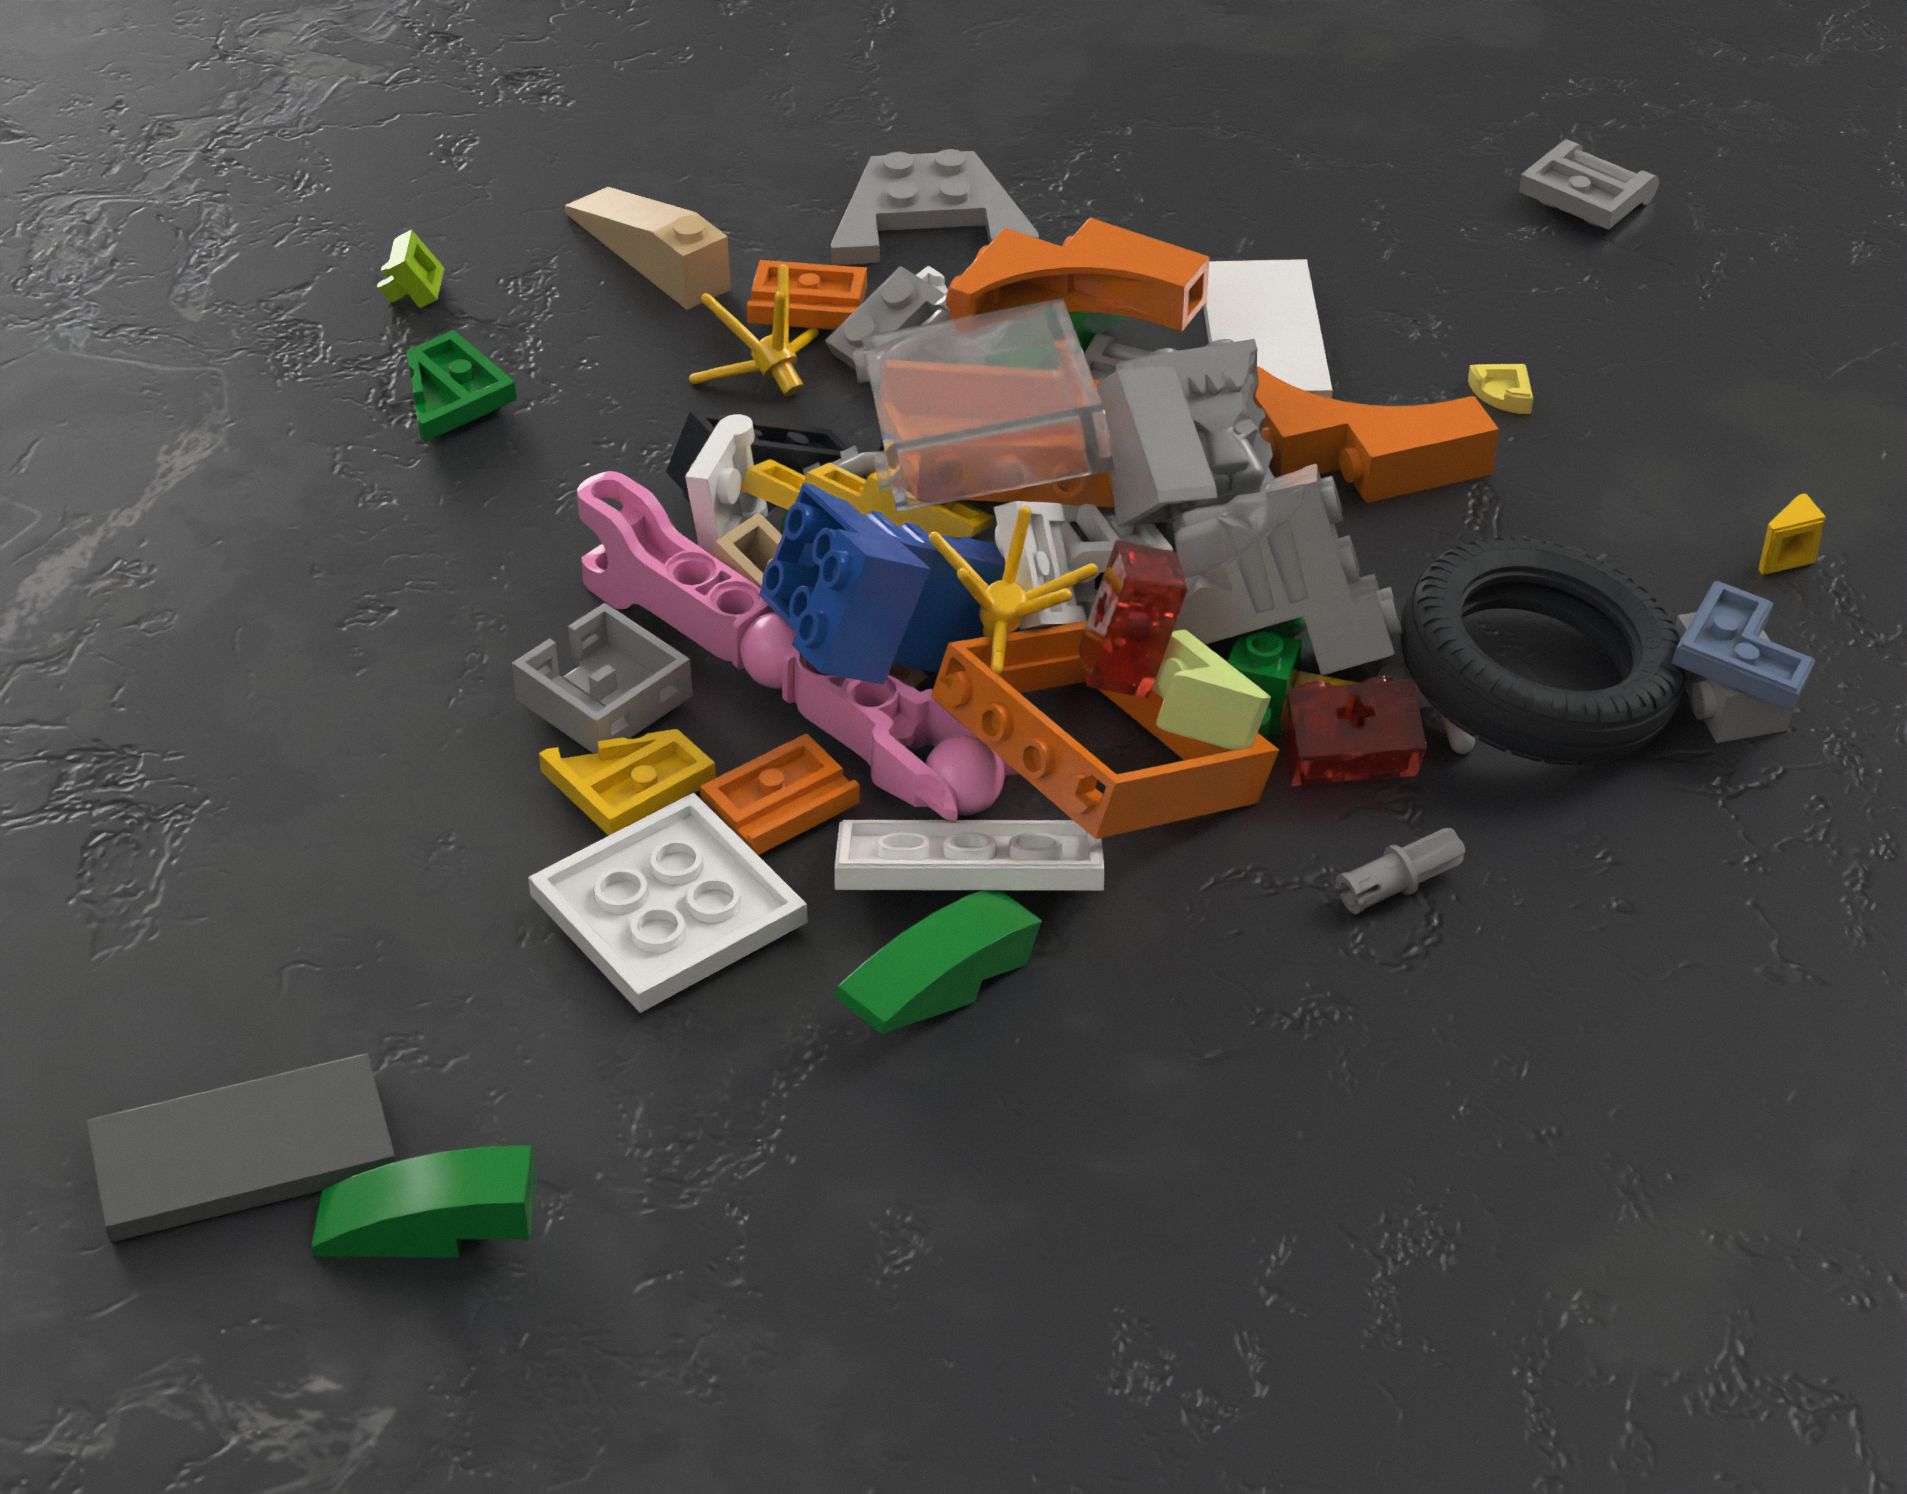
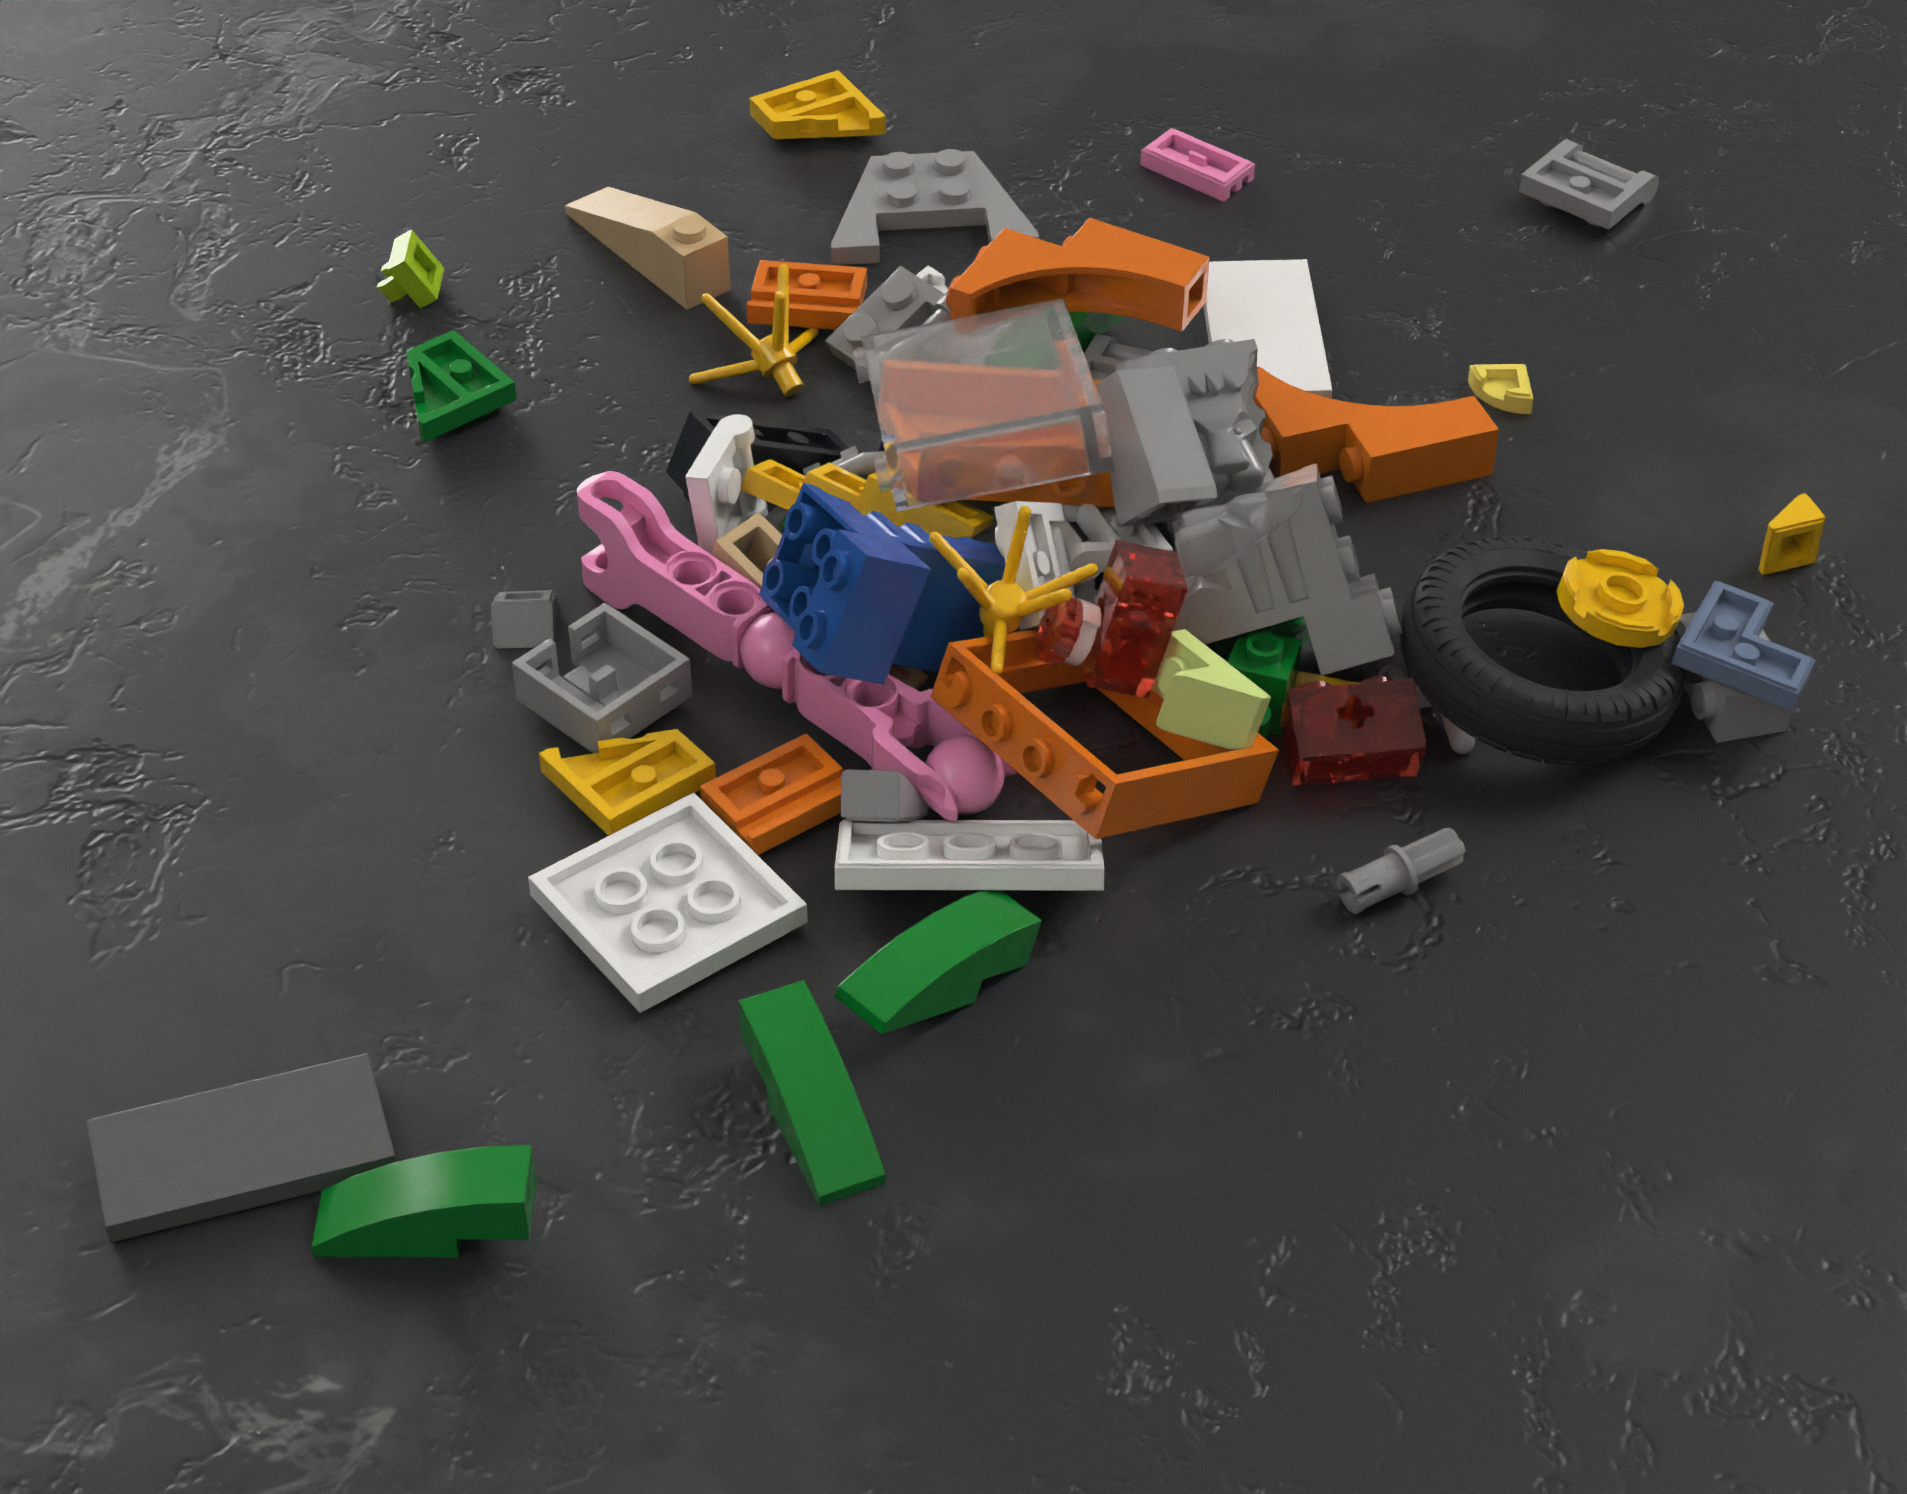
(523, 618): none -> light grey slope
(810, 1092): none -> green slope
(817, 109): none -> yellow wing
(880, 797): none -> light grey slope
(1067, 632): none -> clear red piece
(1197, 164): none -> bright pink tile
(1620, 599): none -> yellow tile

